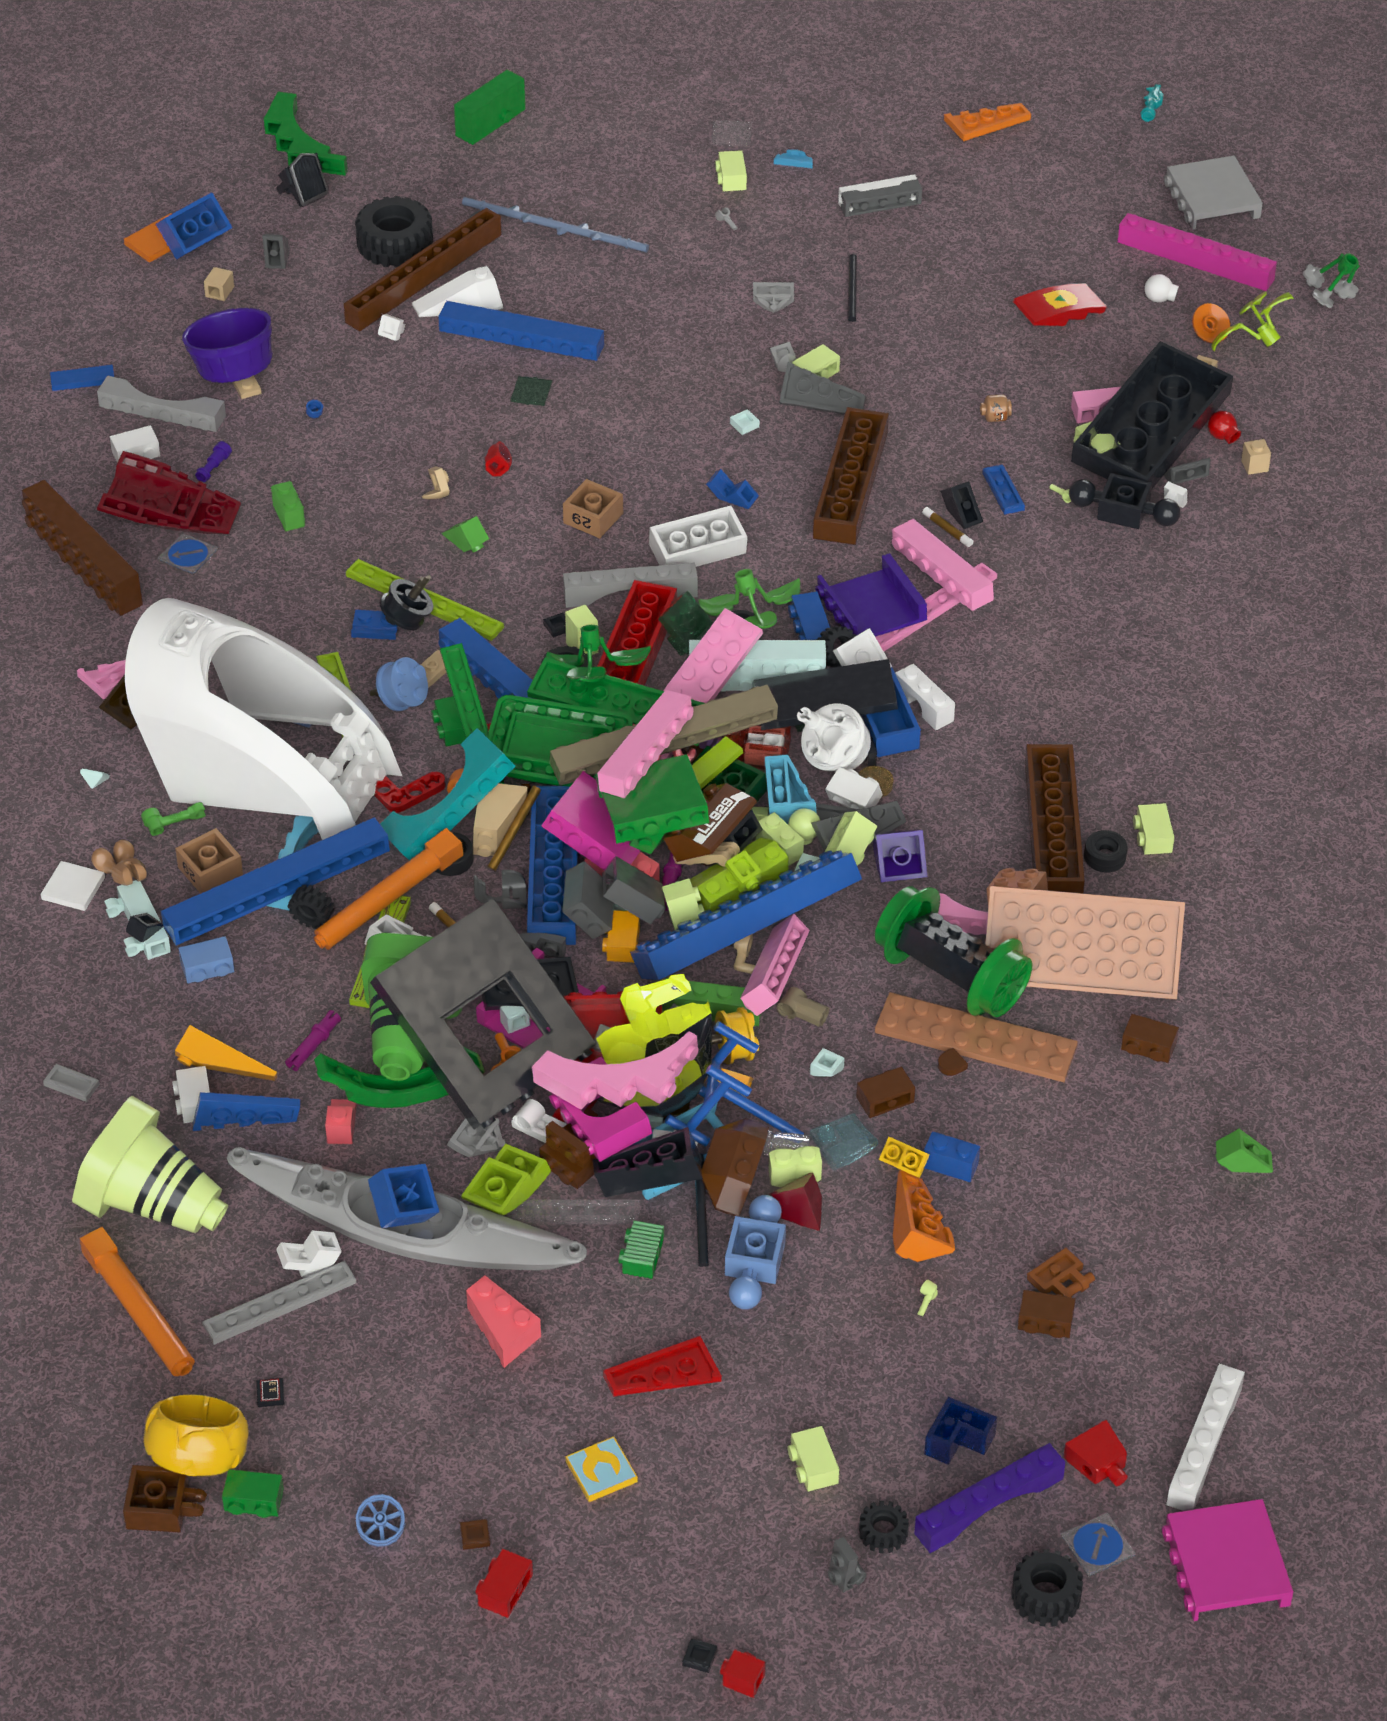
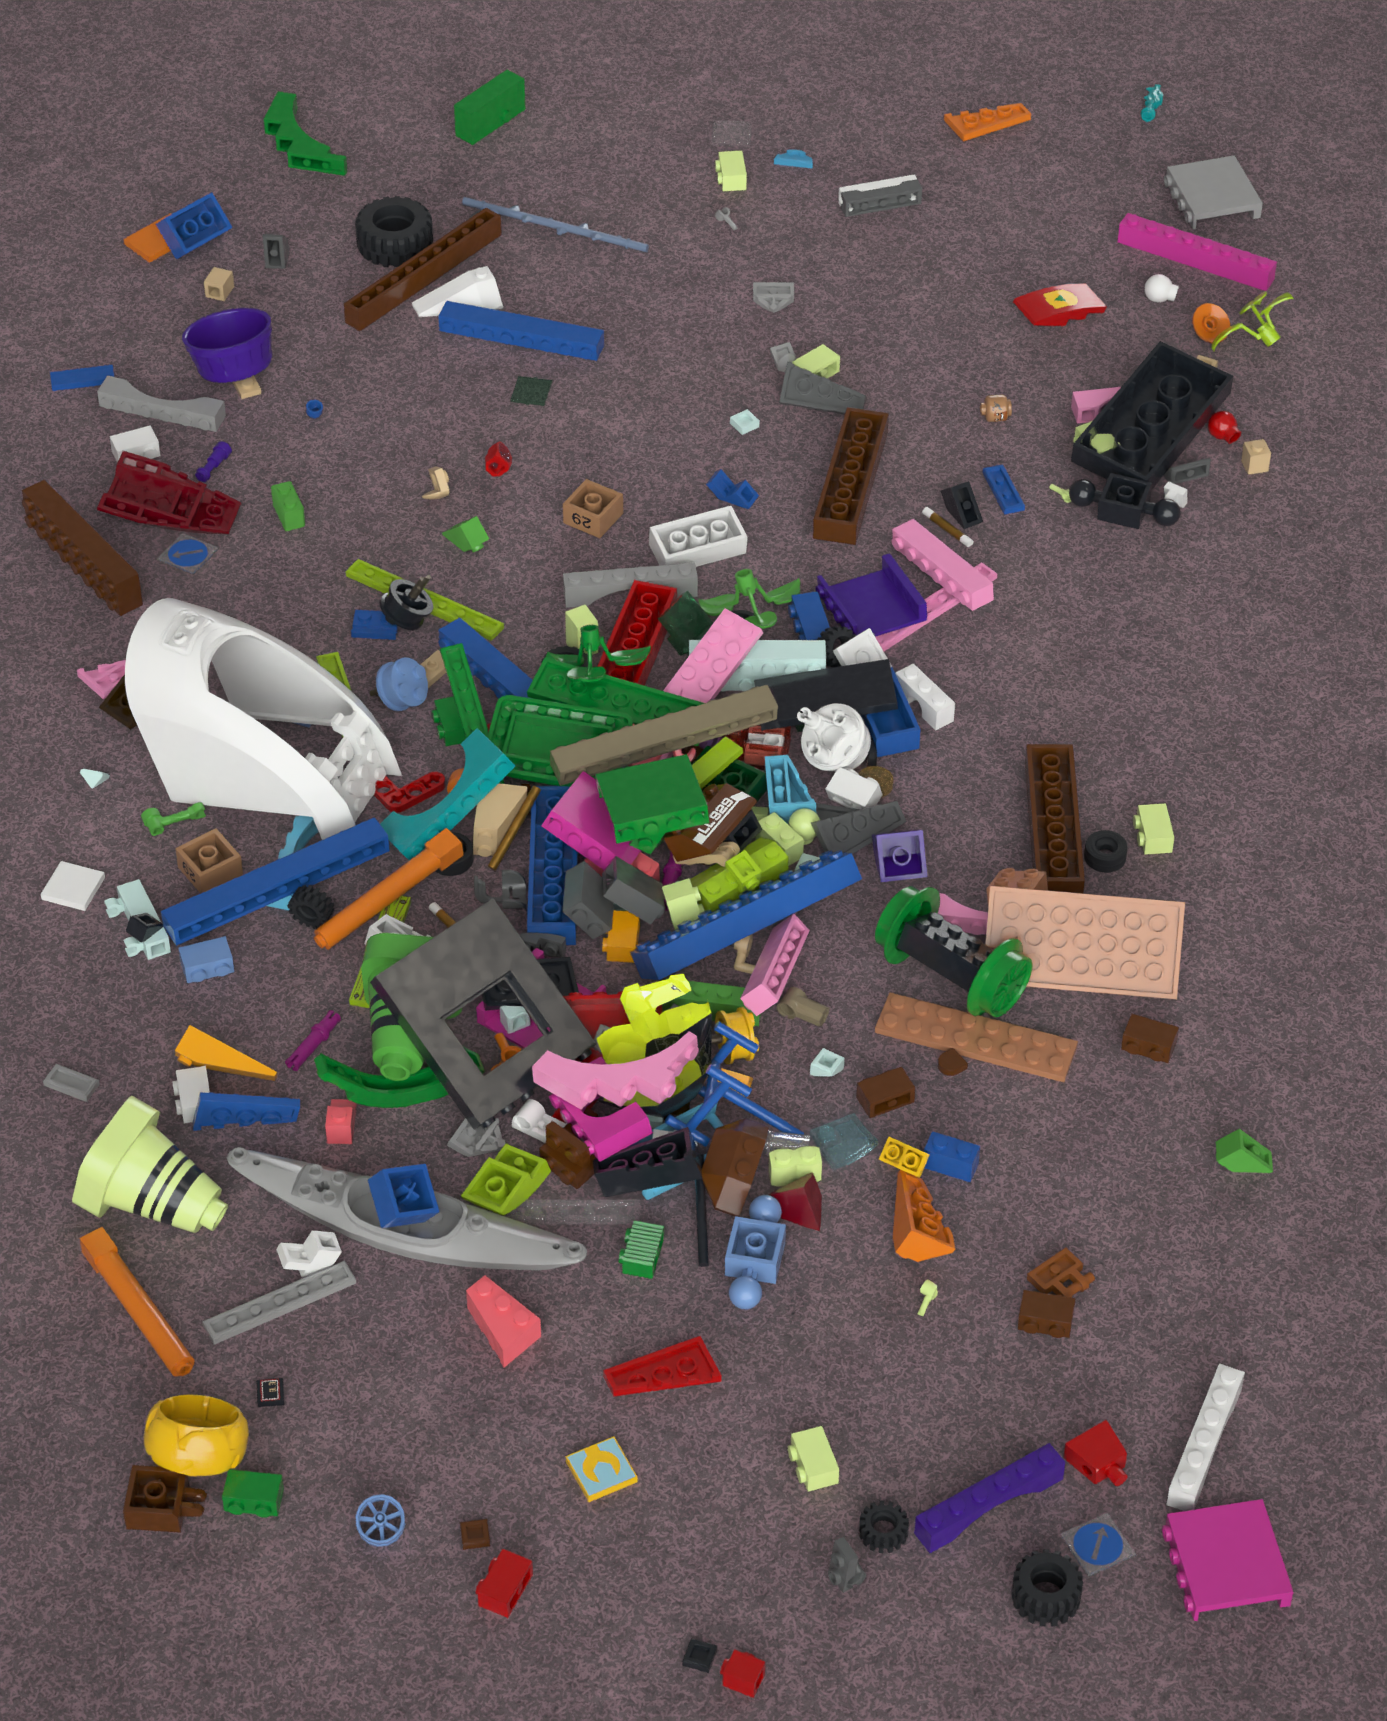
(125, 866): medium nougat piece -> none
(303, 179): black piece -> none
(391, 327): white tile -> none
(555, 624): black tile -> none
(645, 743): bright pink brick -> none
(852, 285): black axle -> none
(852, 835): yellowish green brick -> none
(957, 1426): clear blue brick -> none
(1346, 265): light grey plant -> none

